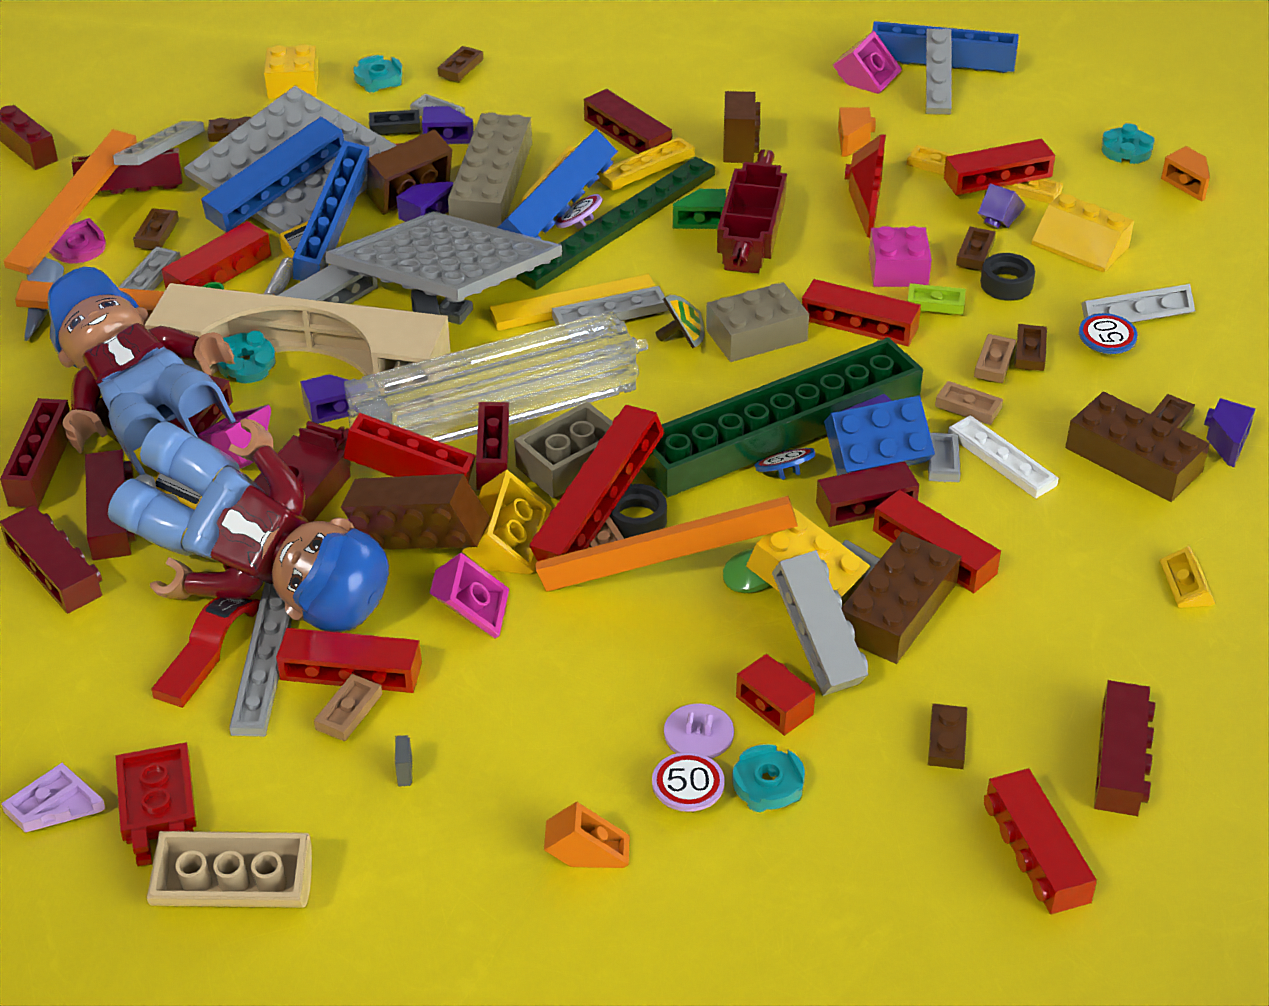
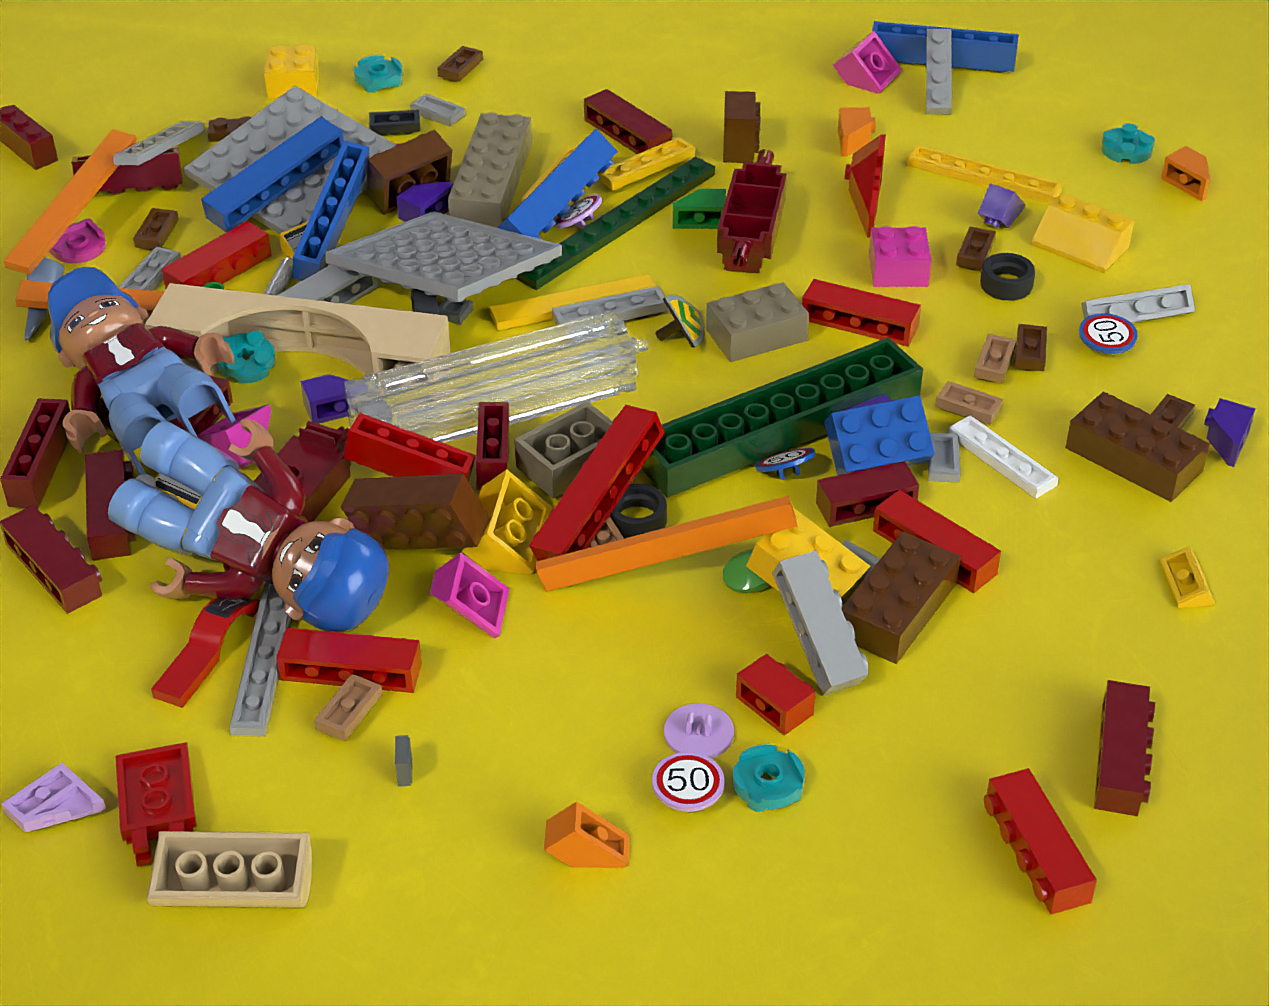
(449, 123): dark purple slope -> none
(937, 298): lime plate -> none
(947, 736): reddish brown plate -> none
(999, 166): red brick -> none

